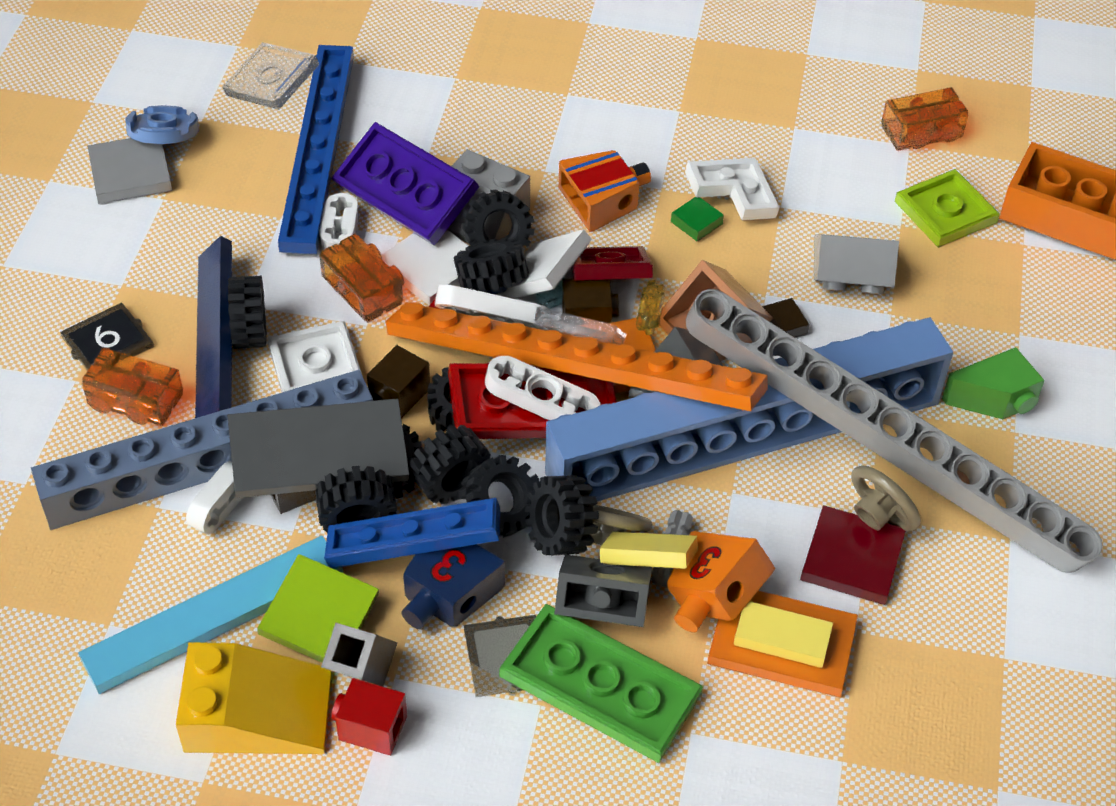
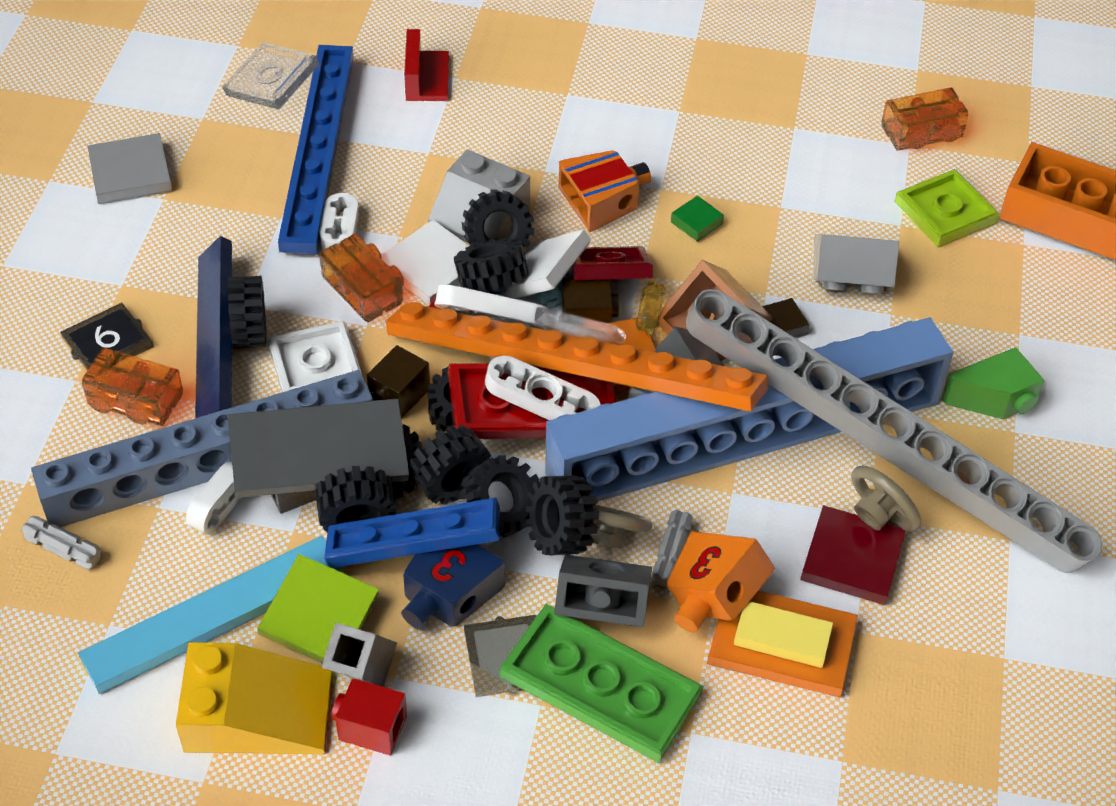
(61, 542): none -> light grey axle
(162, 125): medium blue tile -> none
(405, 183): dark purple tile -> none
(424, 71): none -> red panel
(648, 550): light yellow tile -> none
(740, 180): white plate -> none

